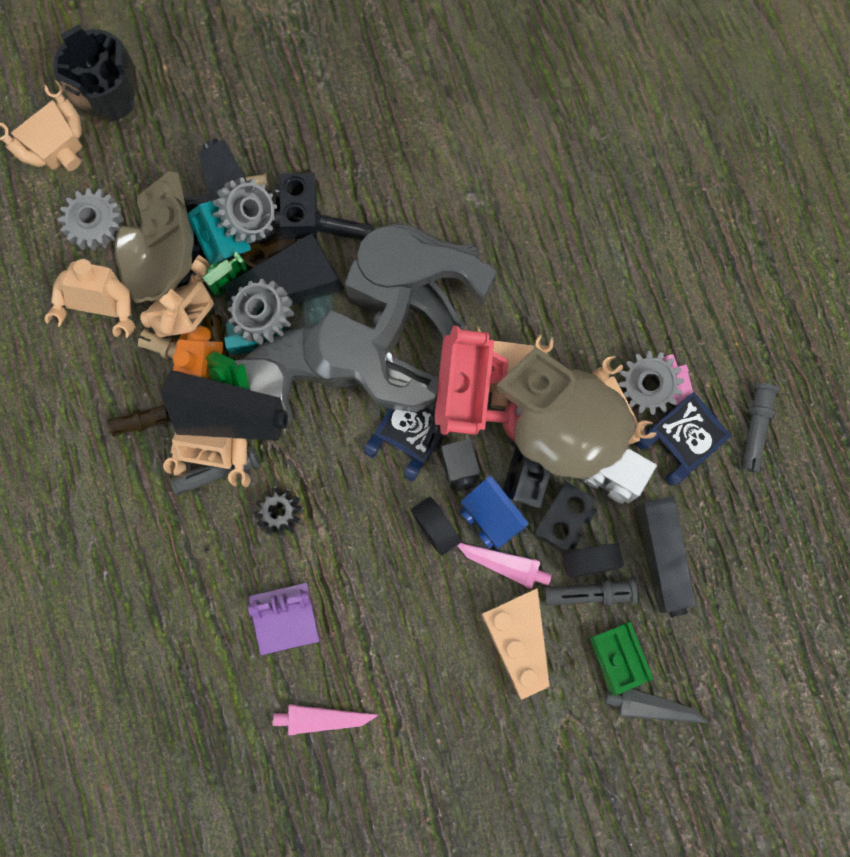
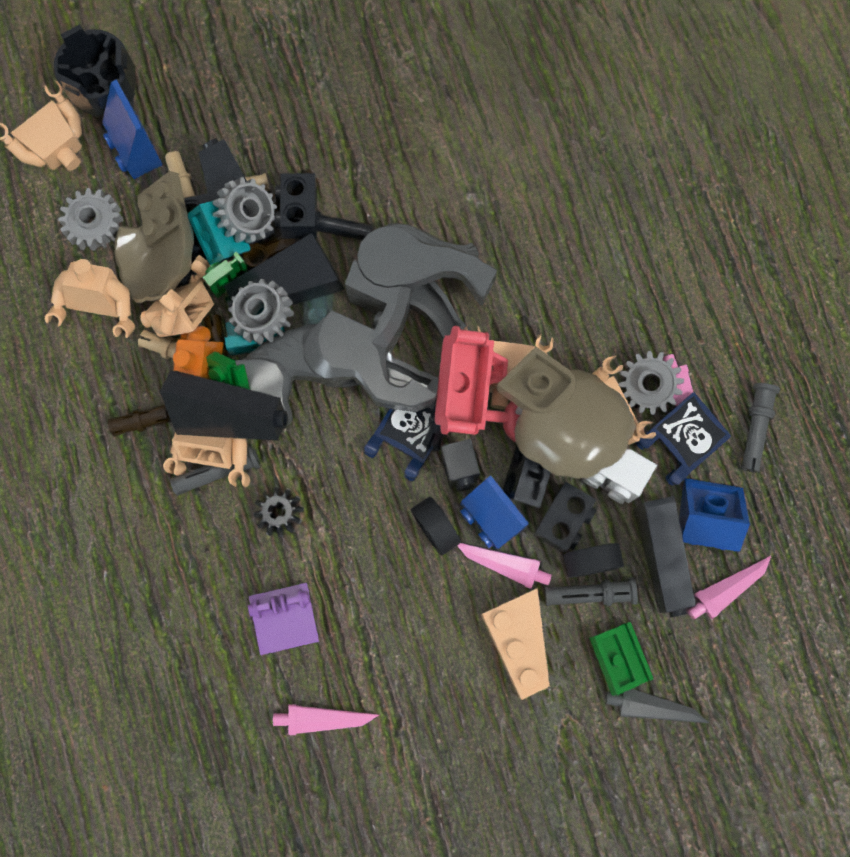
(128, 135): none -> blue slope
(176, 165): none -> tan axle
(713, 515): none -> blue slope
(721, 594): none -> bright pink bar

